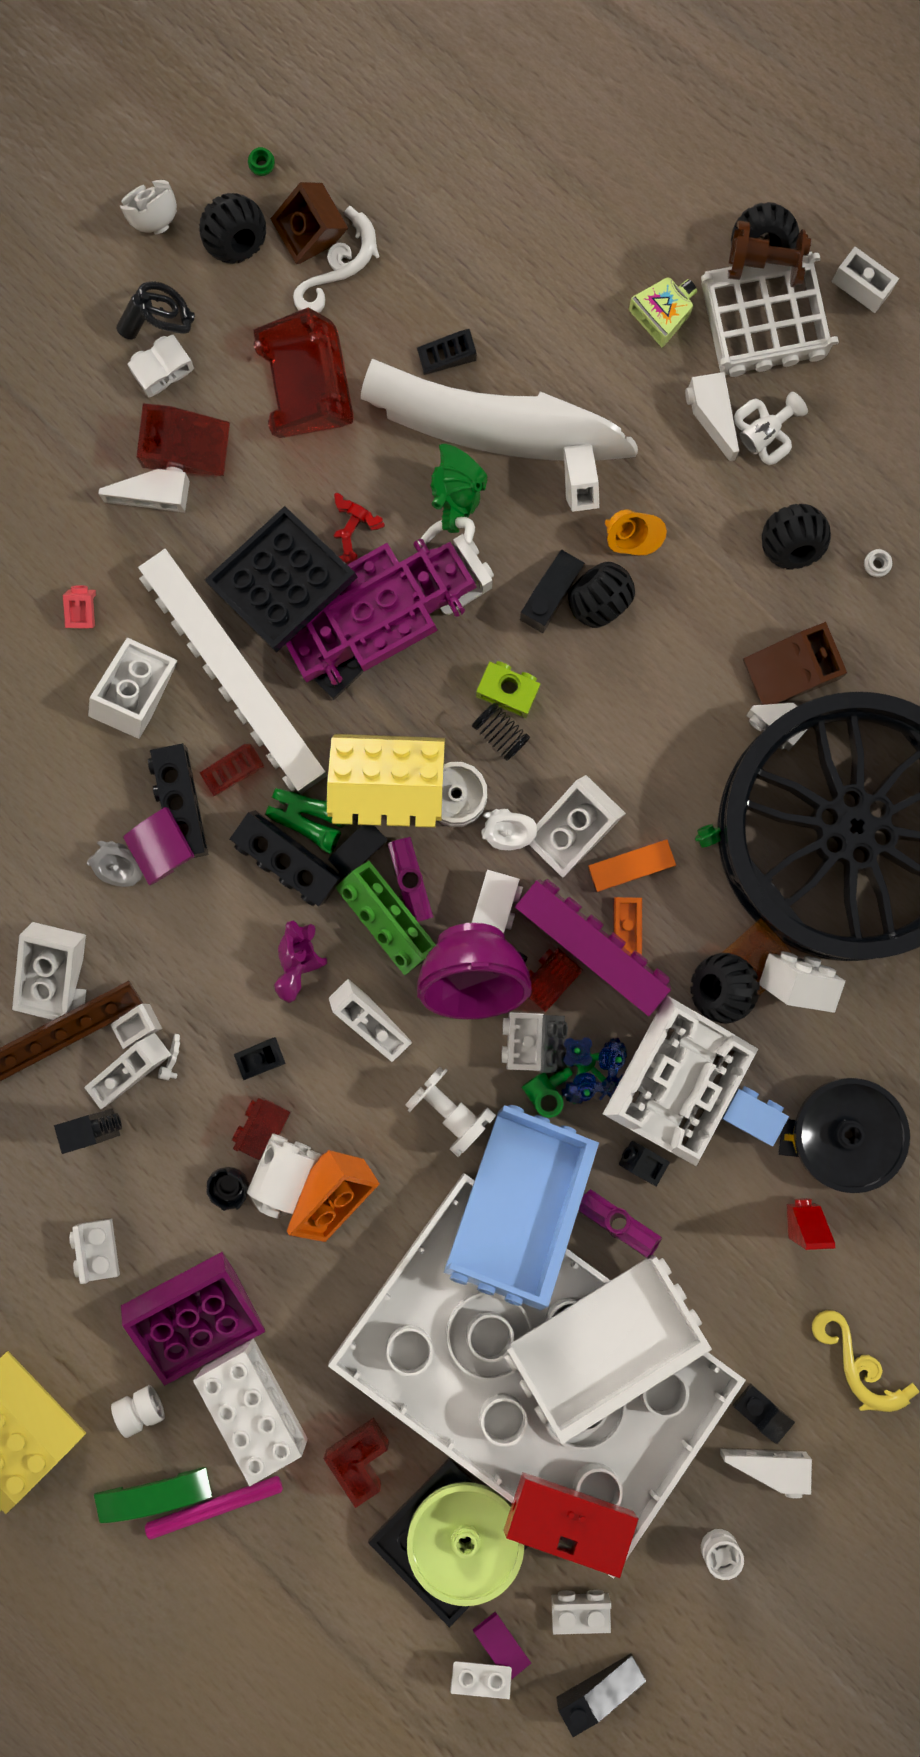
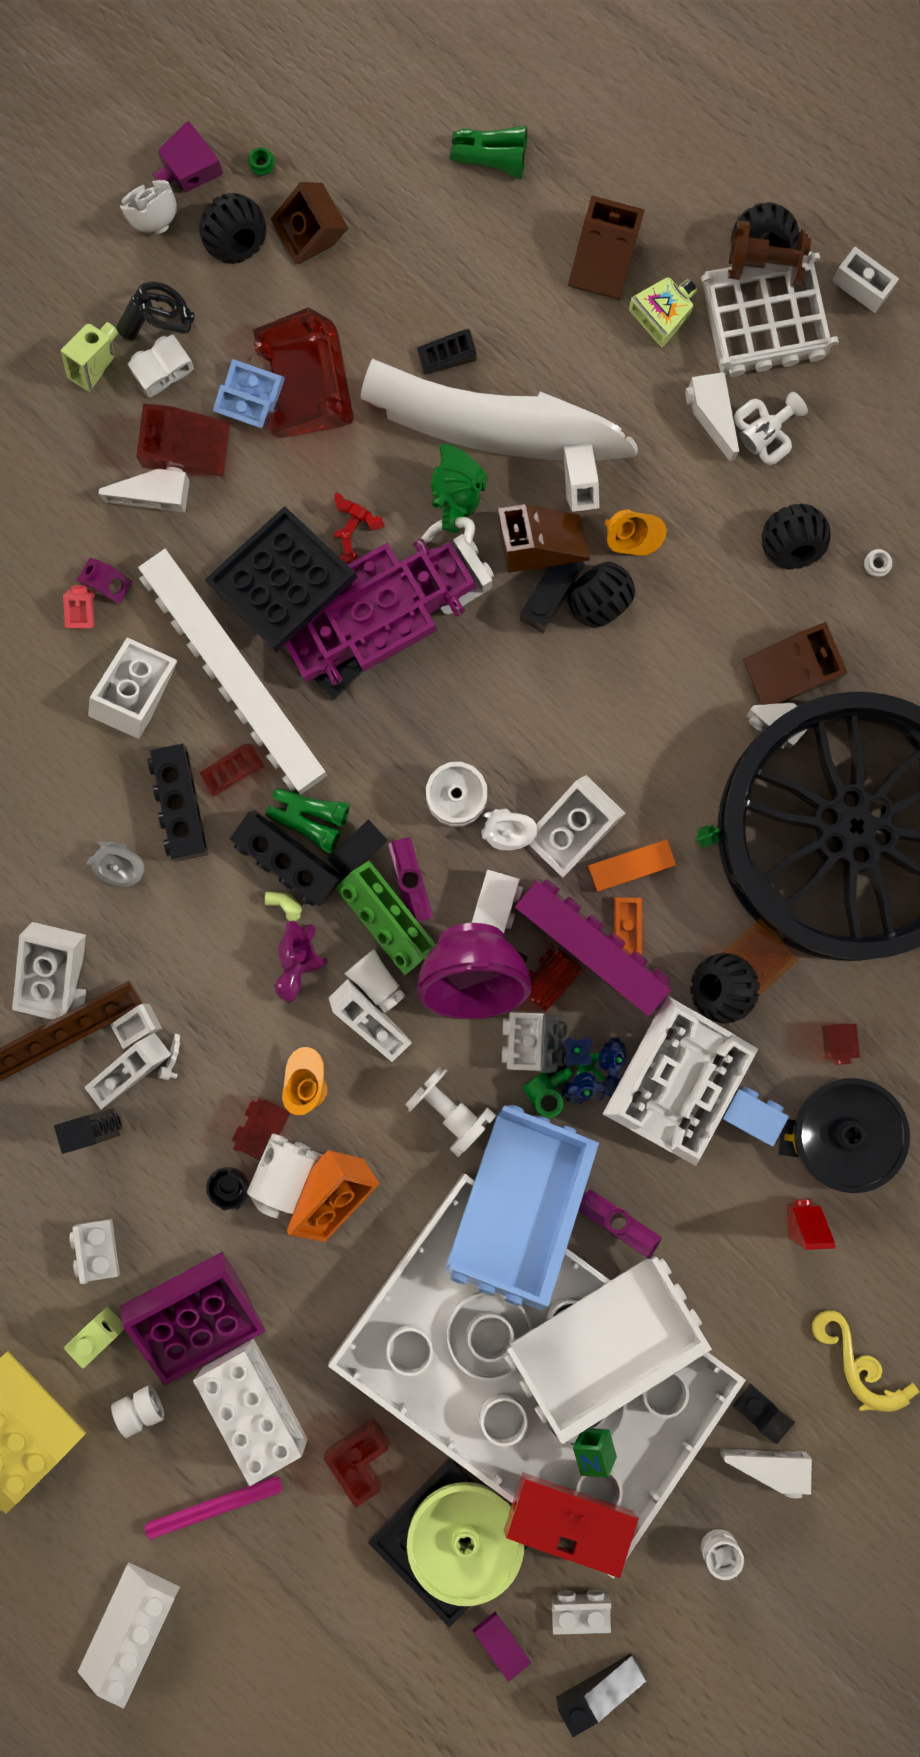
(89, 354): none -> yellowish green torso
(94, 1337): none -> yellowish green torso
(99, 575): none -> magenta bracket
(127, 1634): none -> white slope
(153, 1497): green slope -> none
(158, 846): magenta slope -> none
(187, 160): none -> magenta torso
(248, 394): none -> light blue slope
(259, 1058): black slope -> none
(286, 902): none -> yellowish green arm
(304, 1081): none -> light orange piece
(335, 255): white plant -> none
(376, 981): none -> white plant
(385, 778): light yellow slope -> none
(481, 1680): white bracket -> none
(485, 716): black piece -> none
(492, 148): none -> green piece
(517, 702): lime brick -> none
(540, 537): none -> reddish brown slope
(595, 1452): none -> green brick
(606, 247): none -> reddish brown slope
(643, 1163): black bracket -> none
(802, 981): white brick -> none
(841, 1043): none -> clear red brick

